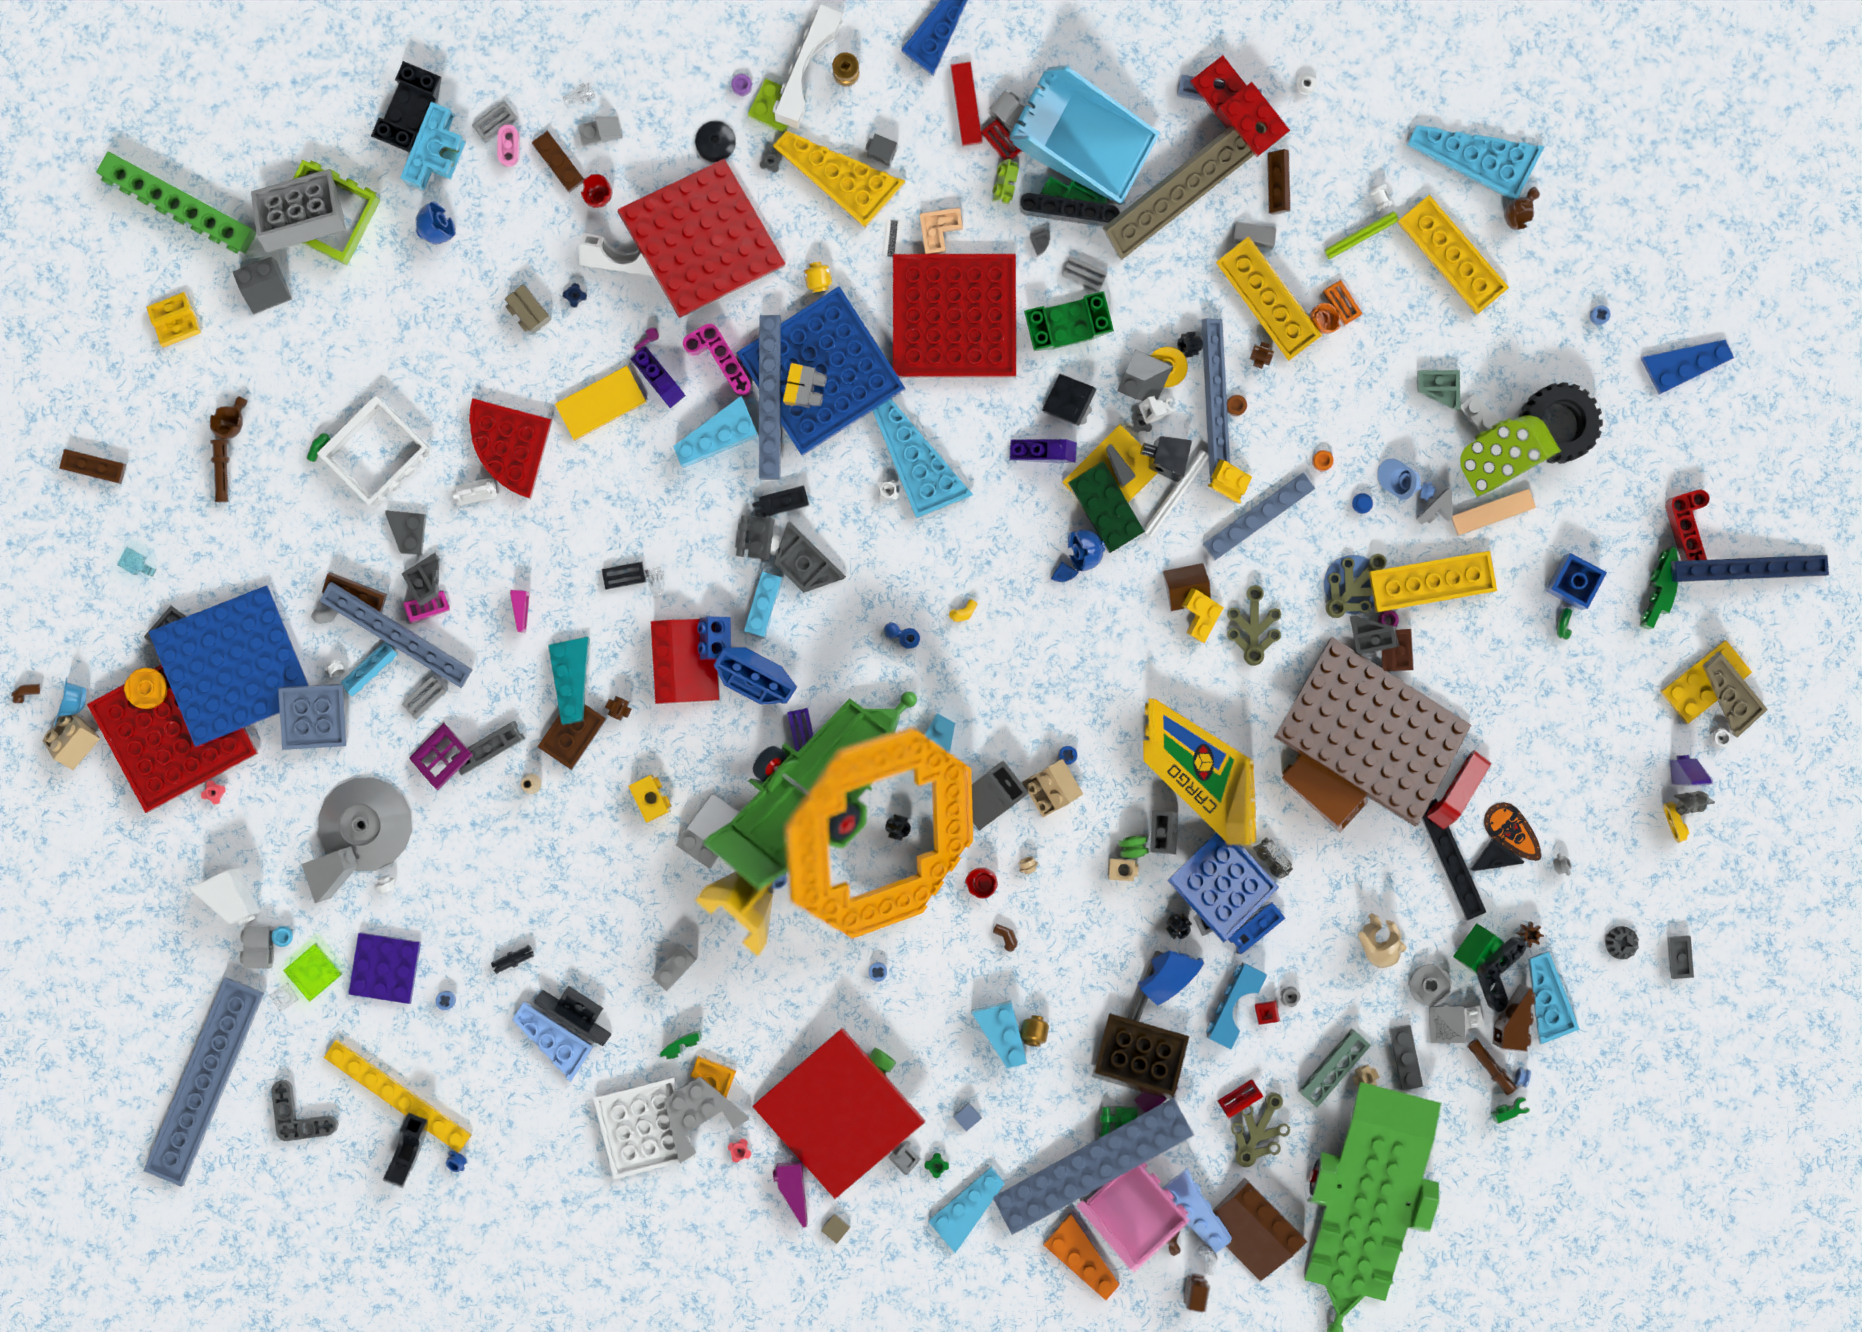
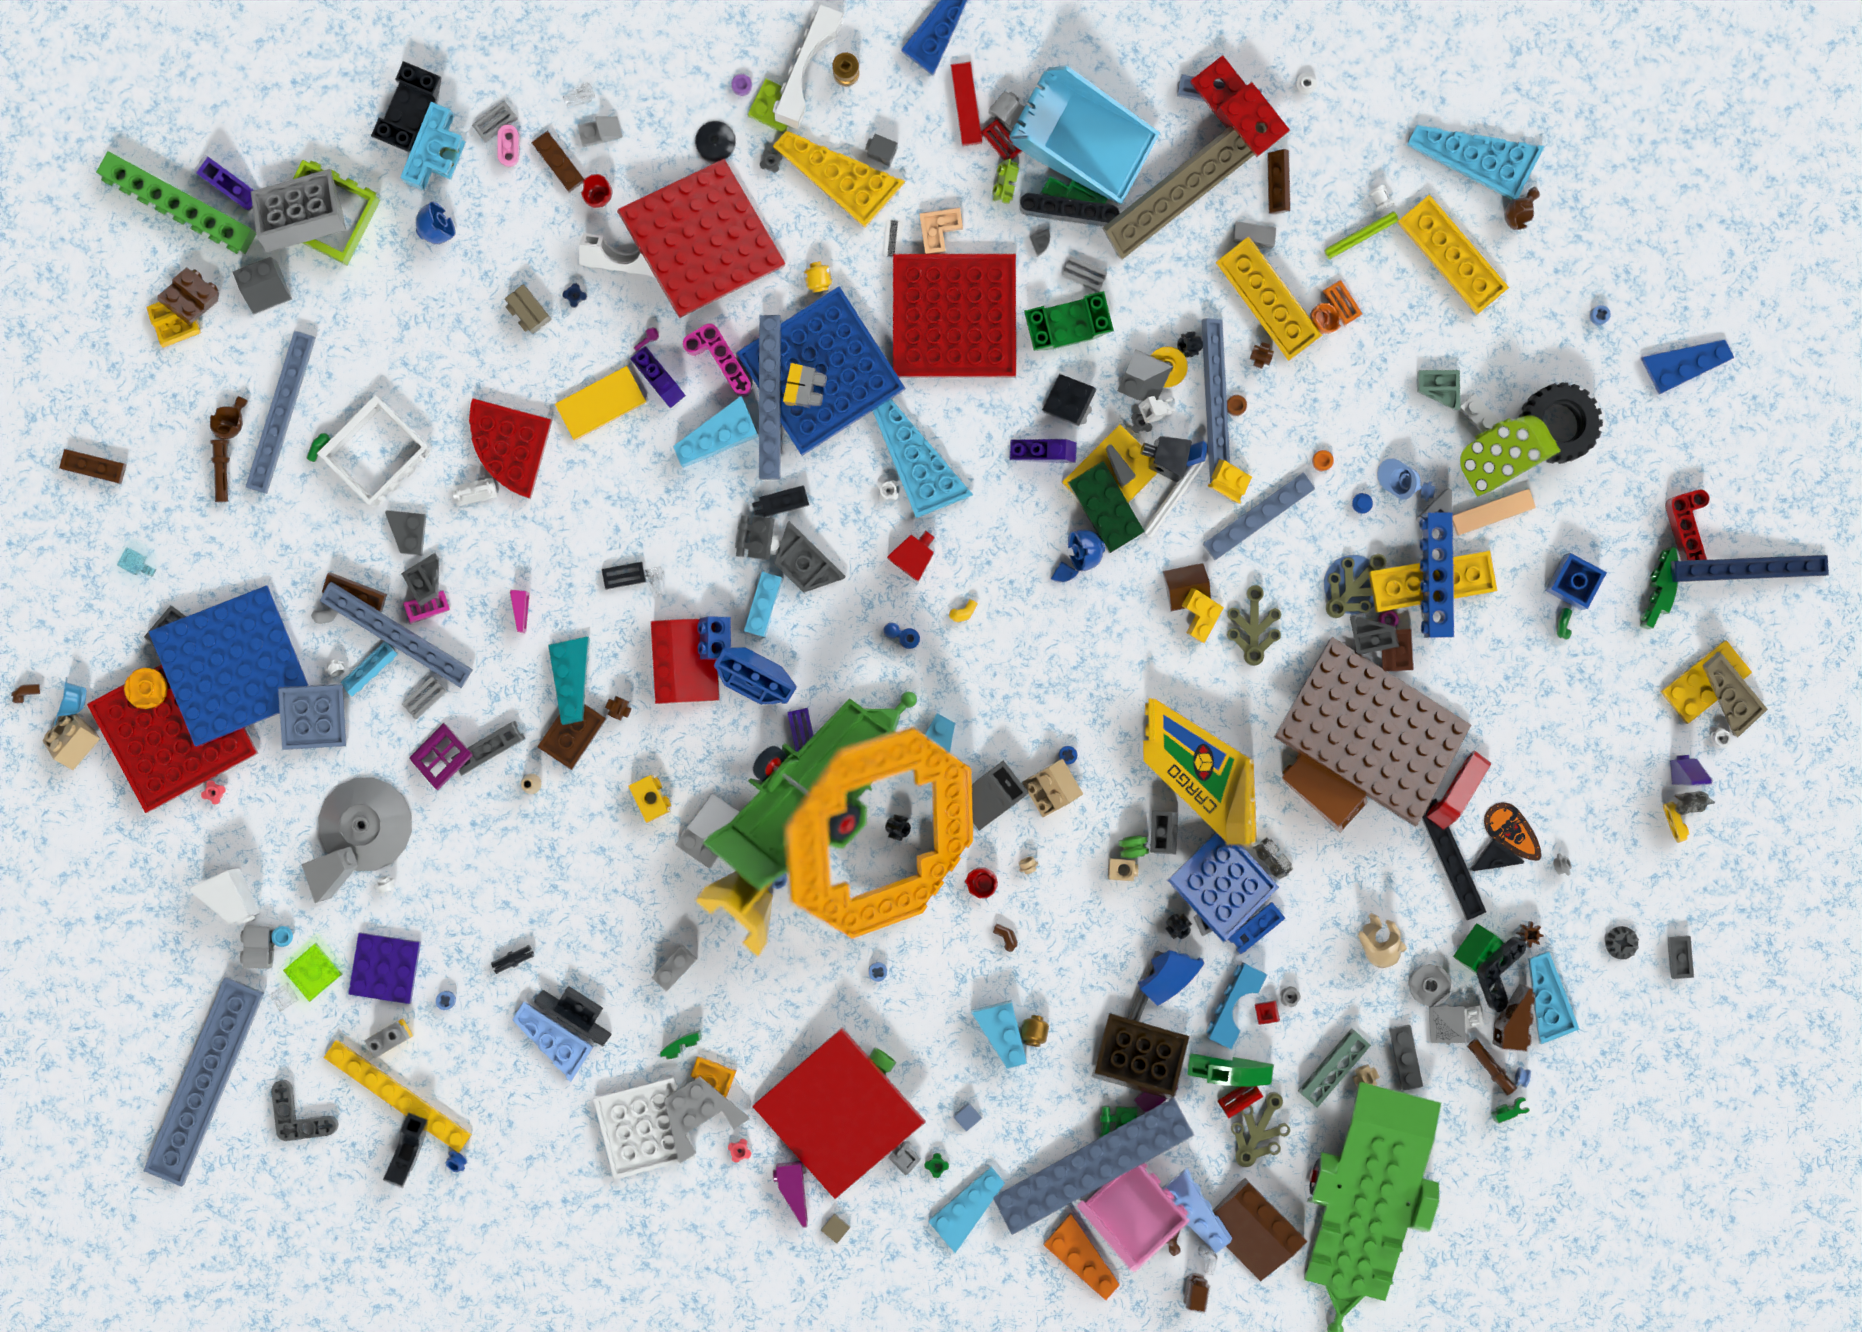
(189, 295): none -> reddish brown plate
(225, 182): none -> dark purple slope
(280, 412): none -> sand blue plate
(388, 1038): none -> light grey hips
(913, 555): none -> red torso
(1197, 453): none -> blue tile
(1230, 1072): none -> green slope
(1444, 565): none -> blue brick

